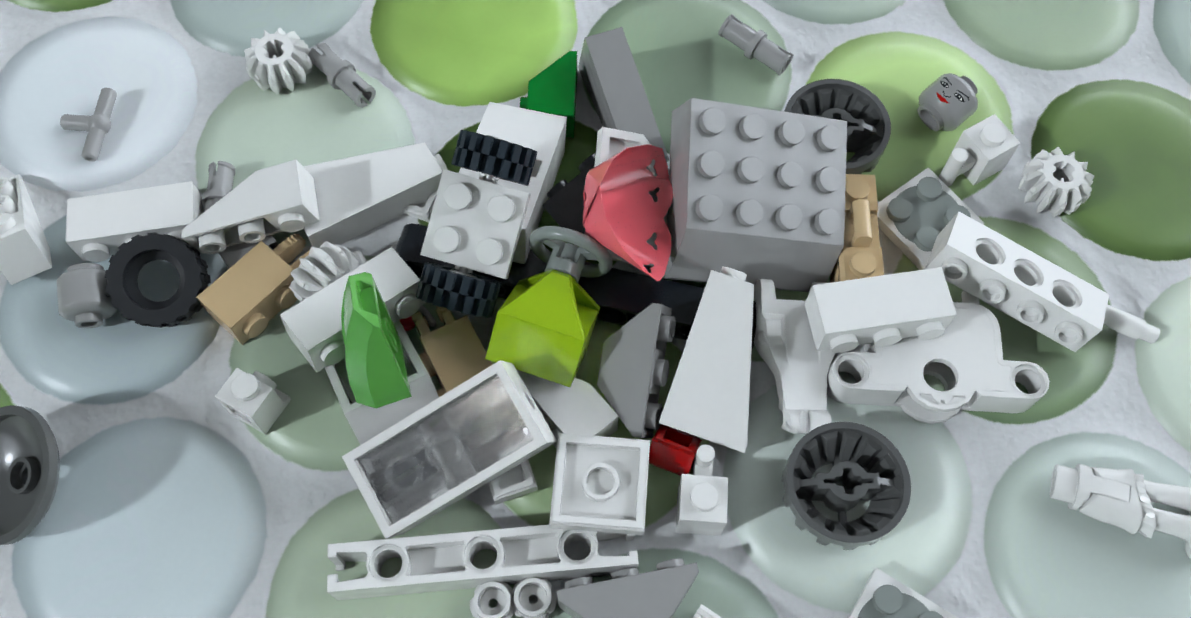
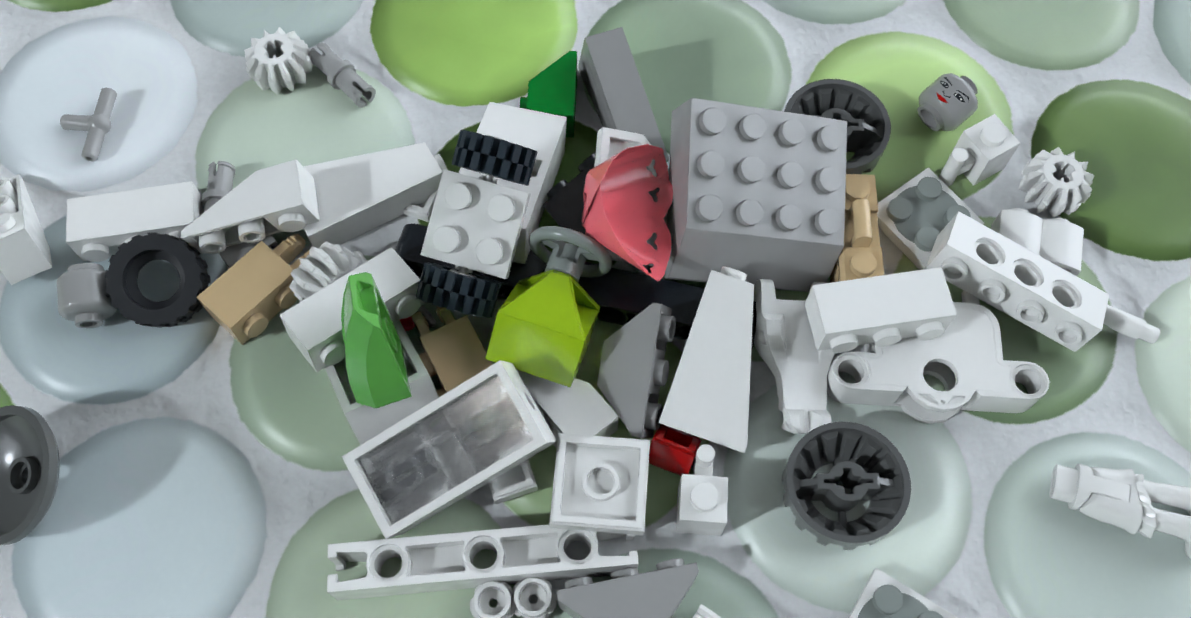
(253, 399): white brick -> none
(755, 44): light grey pin -> none
(1049, 238): none -> white brick

